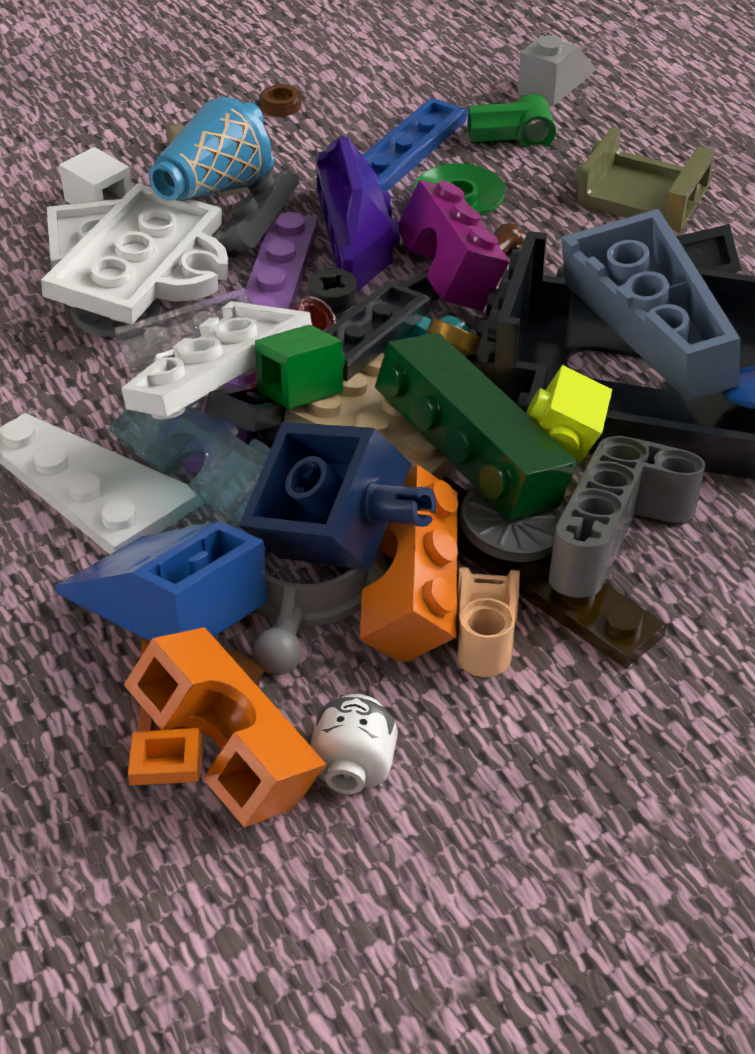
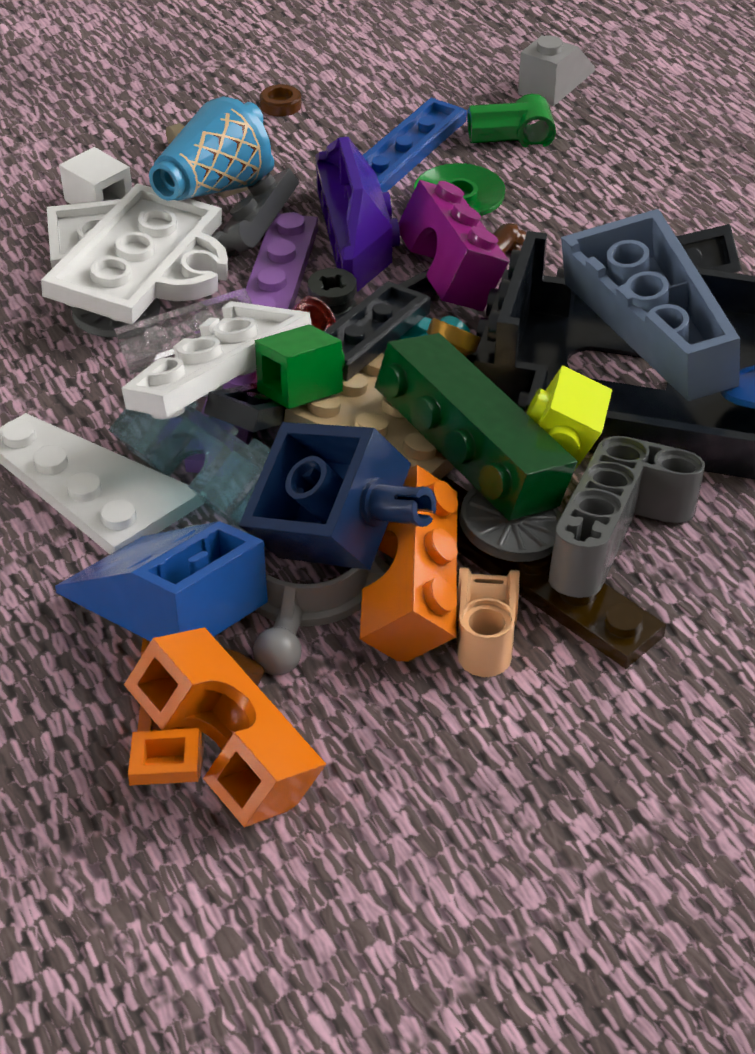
(355, 742): white head -> none
(636, 184): olive panel -> none

